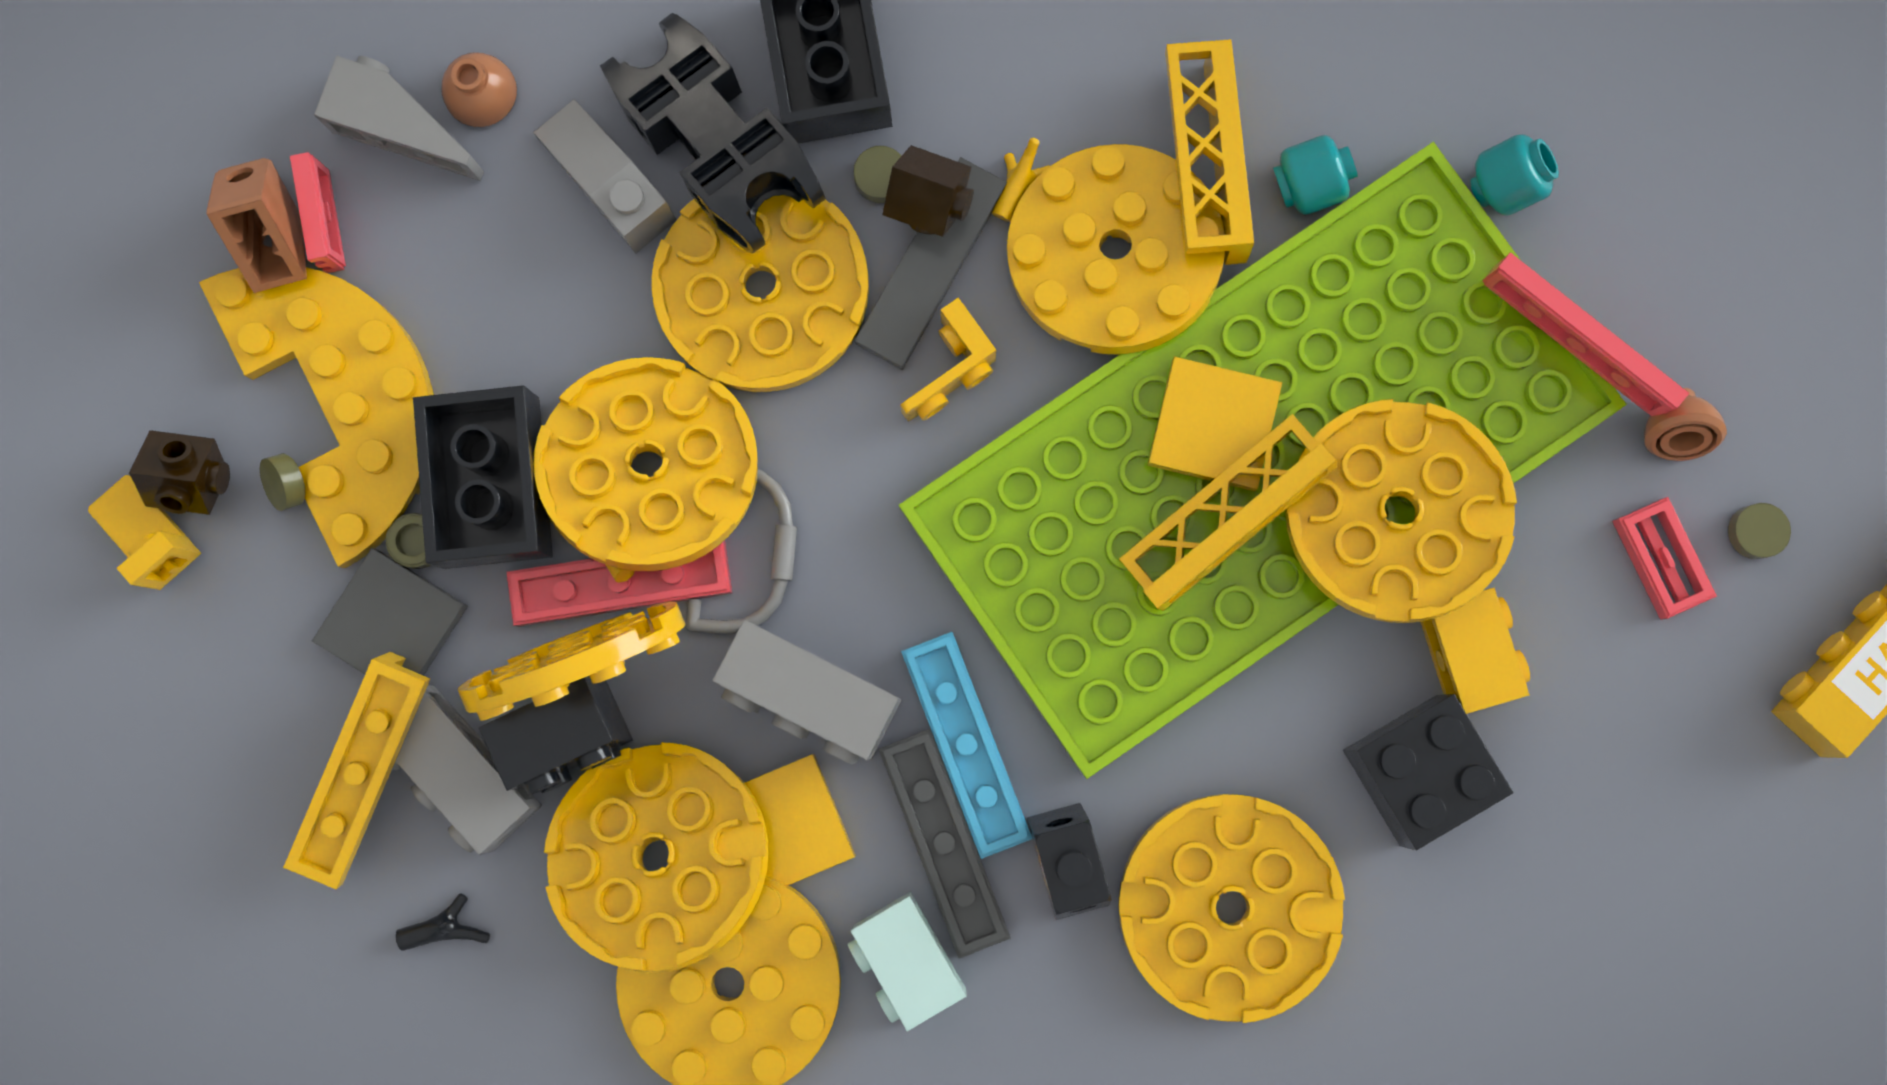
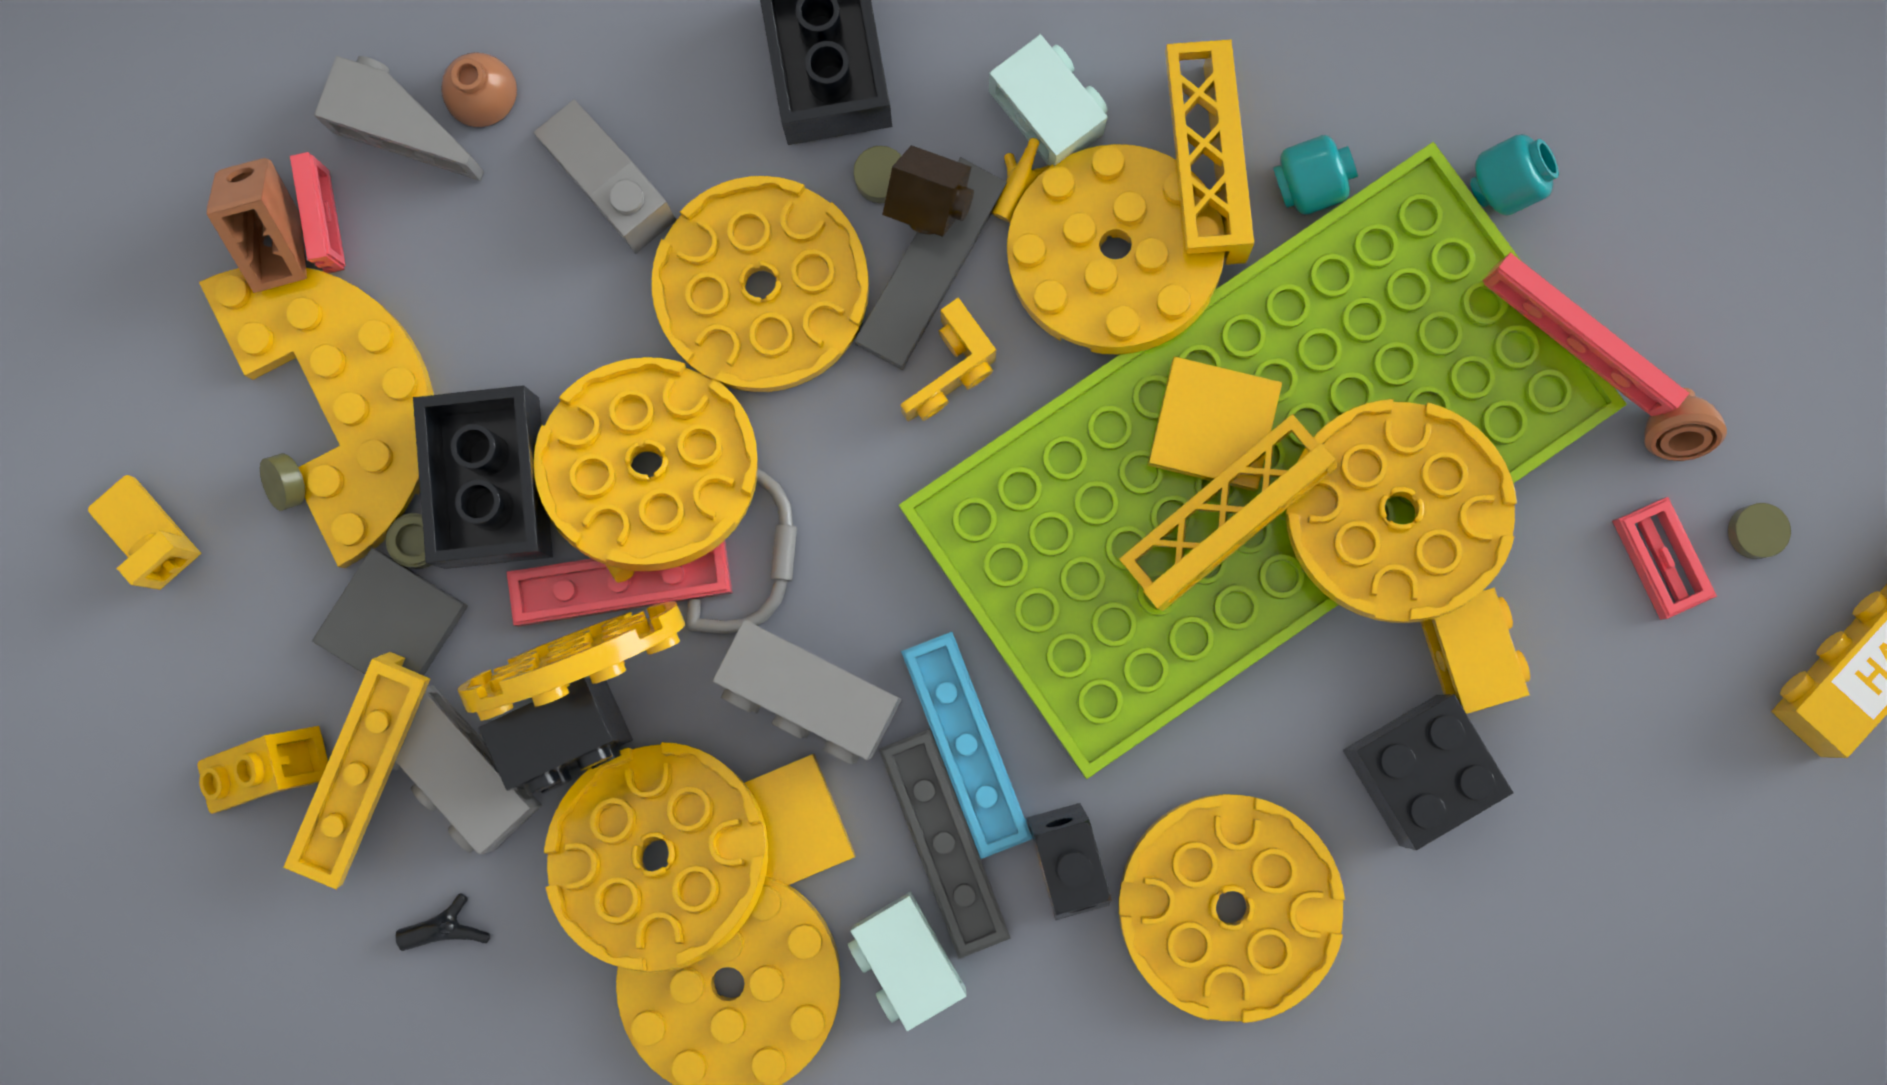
(180, 472): dark brown brick -> none
(262, 768): none -> yellow bracket
(734, 160): black piece -> none
(1048, 100): none -> light aqua brick

